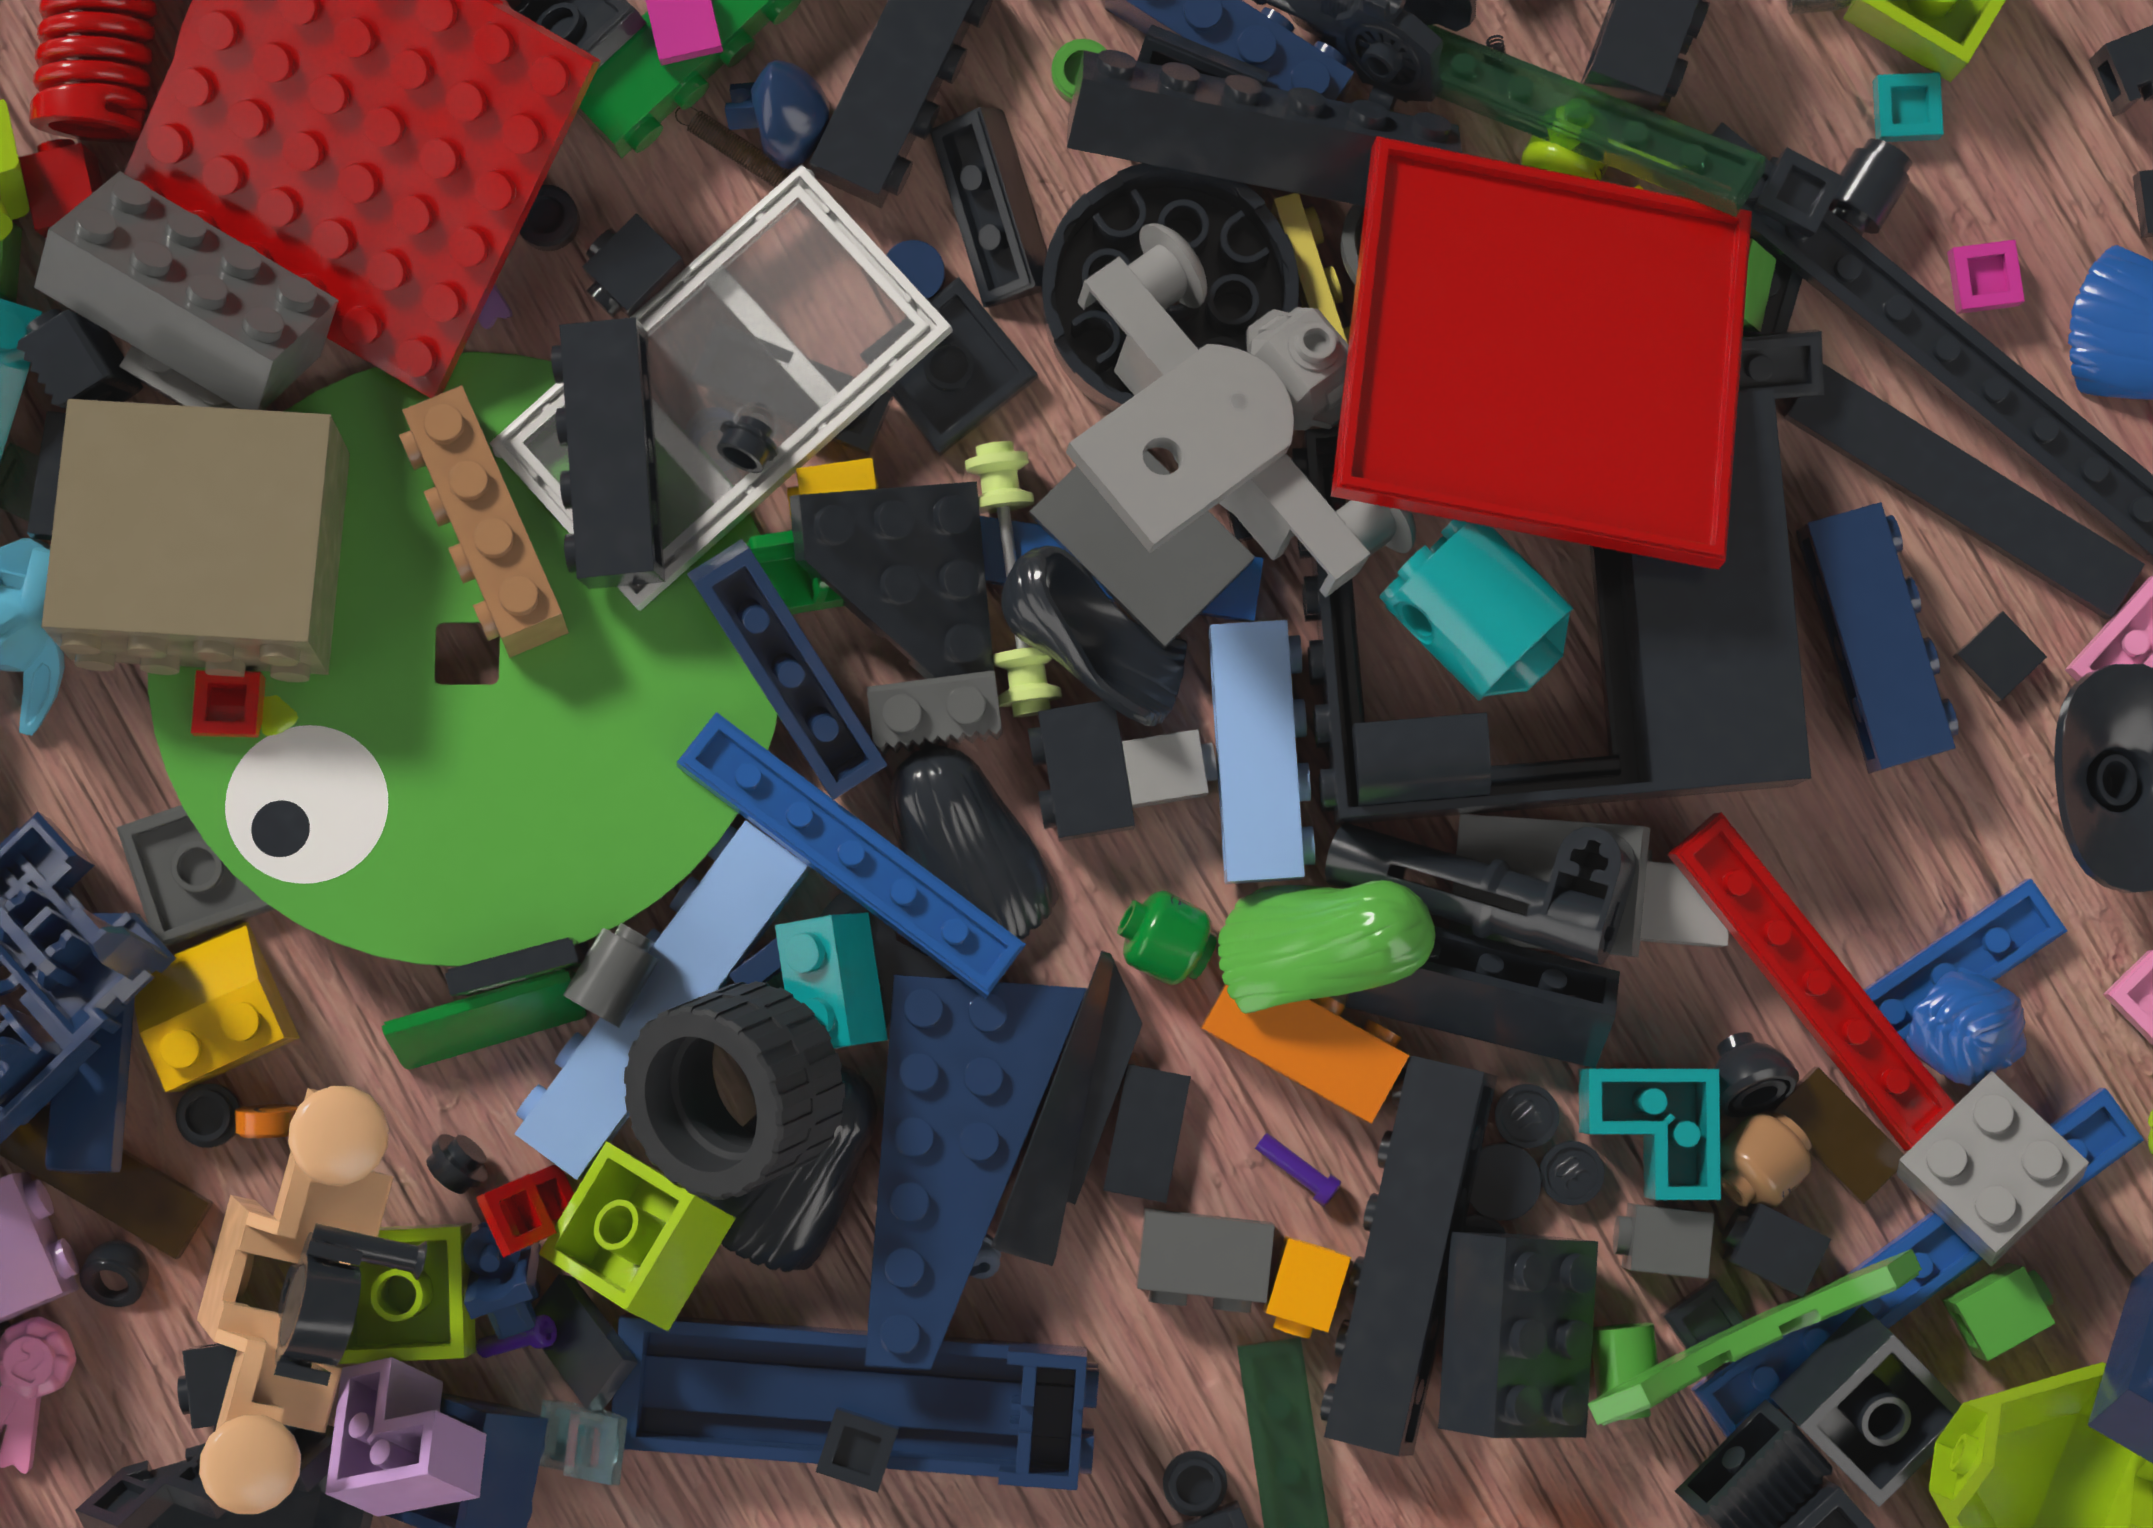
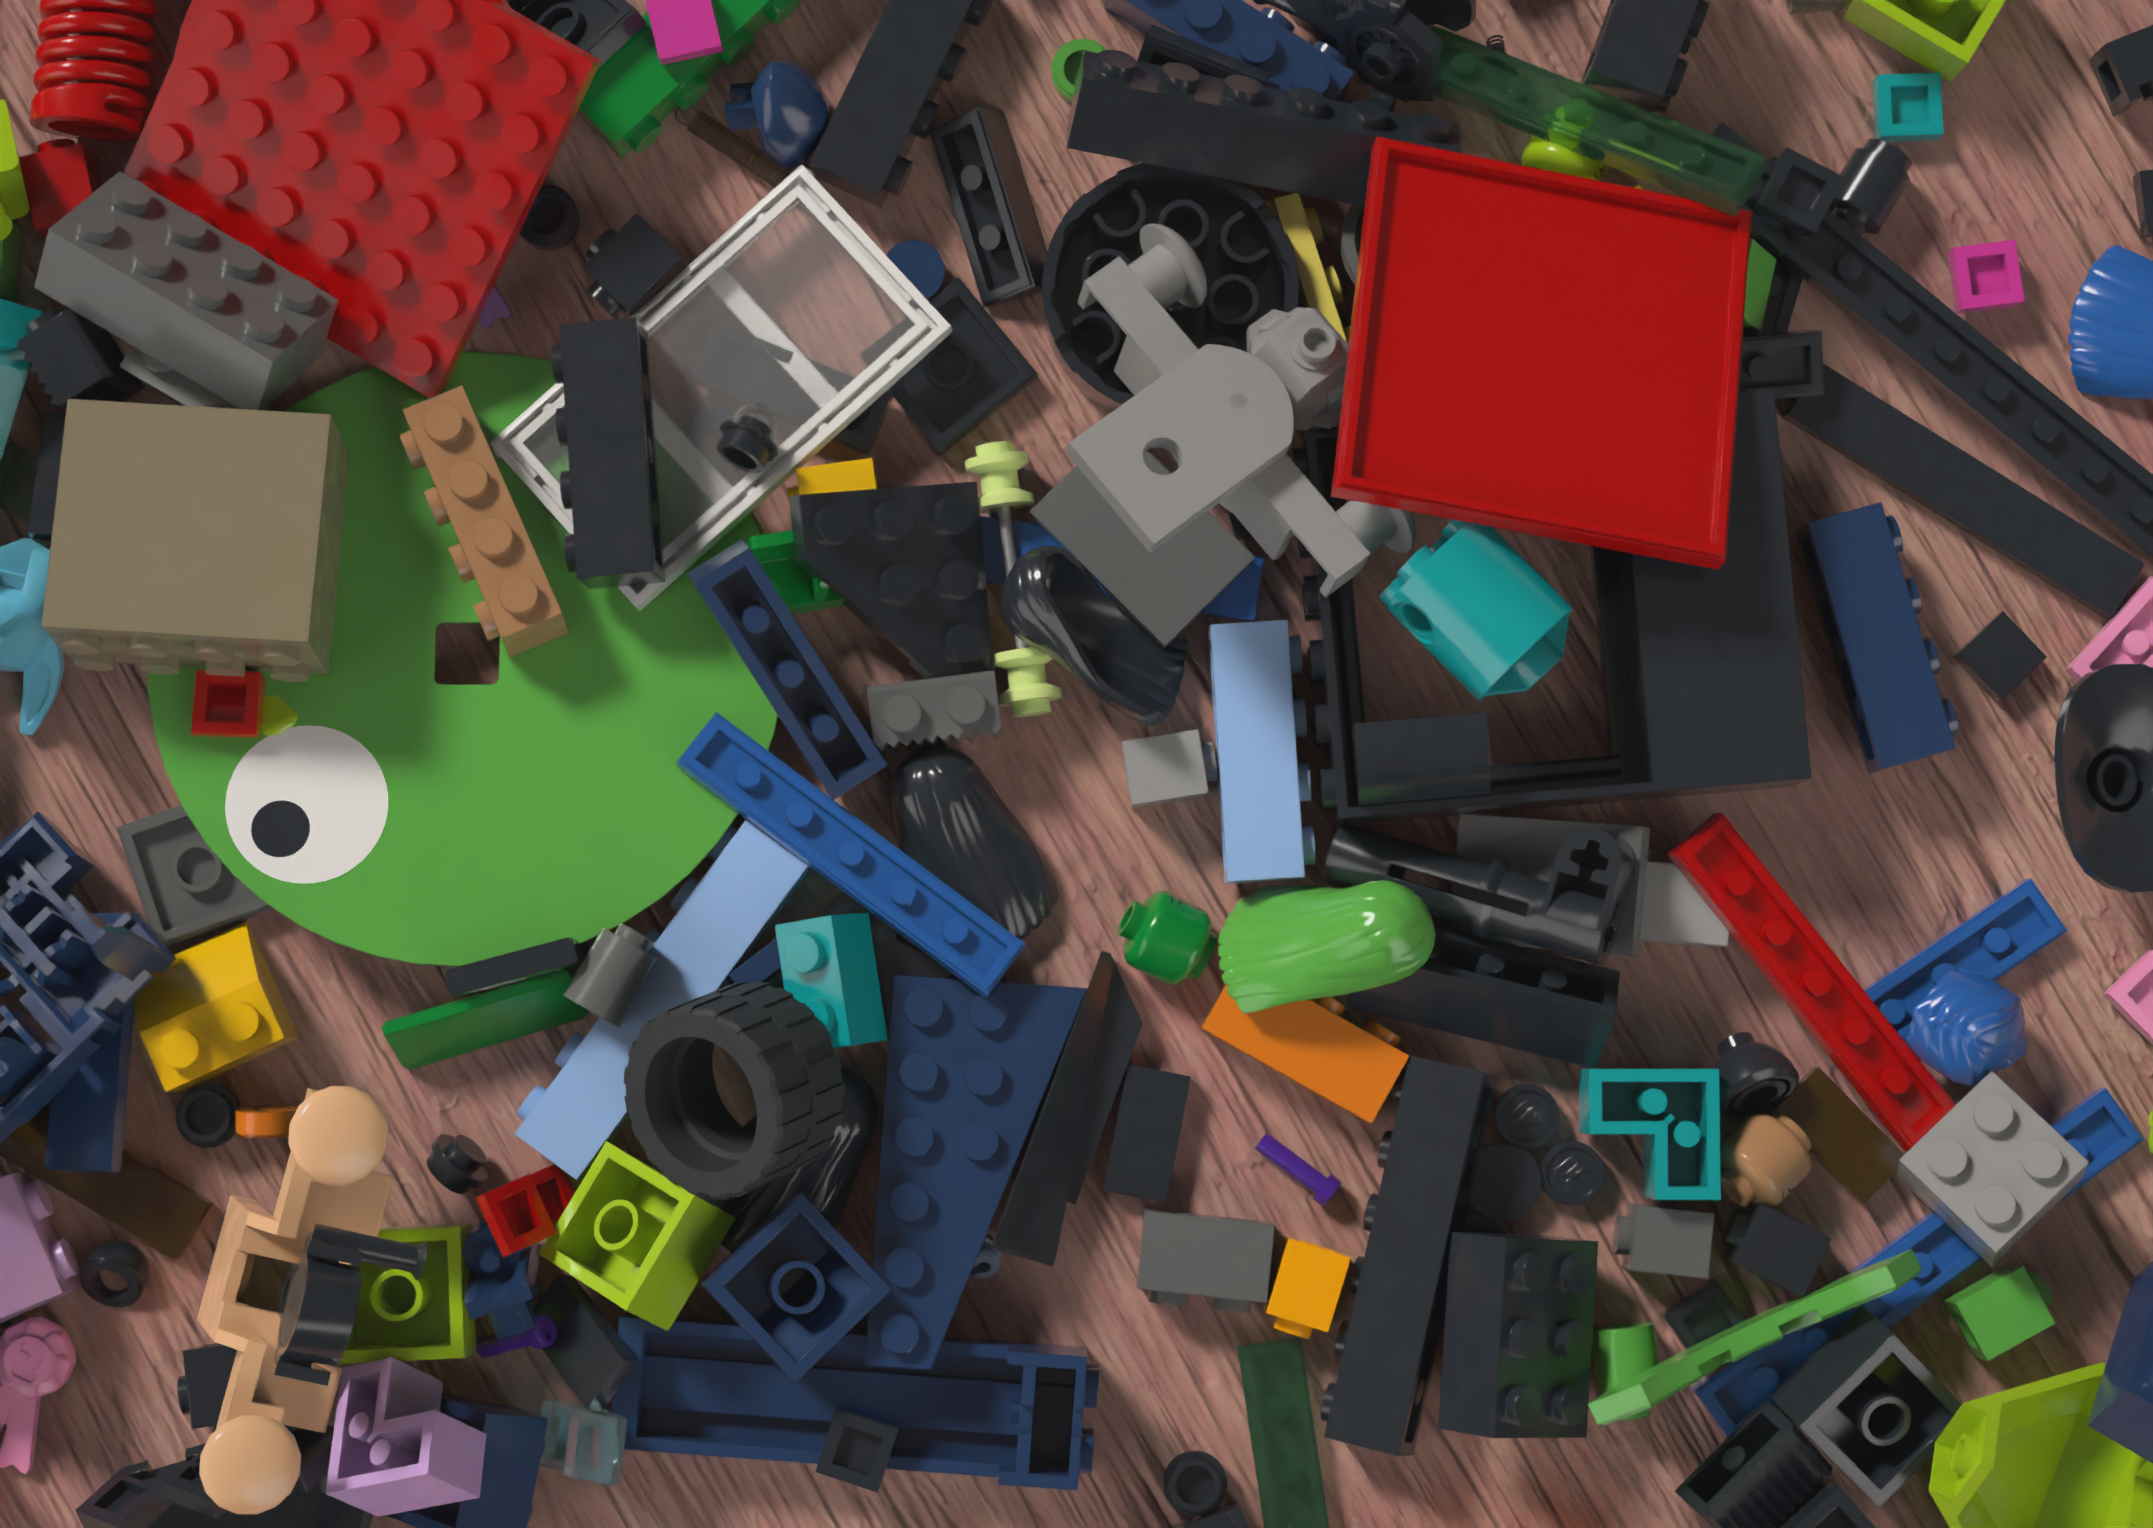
(795, 1286): none -> dark blue slope
(1084, 771): black brick -> none

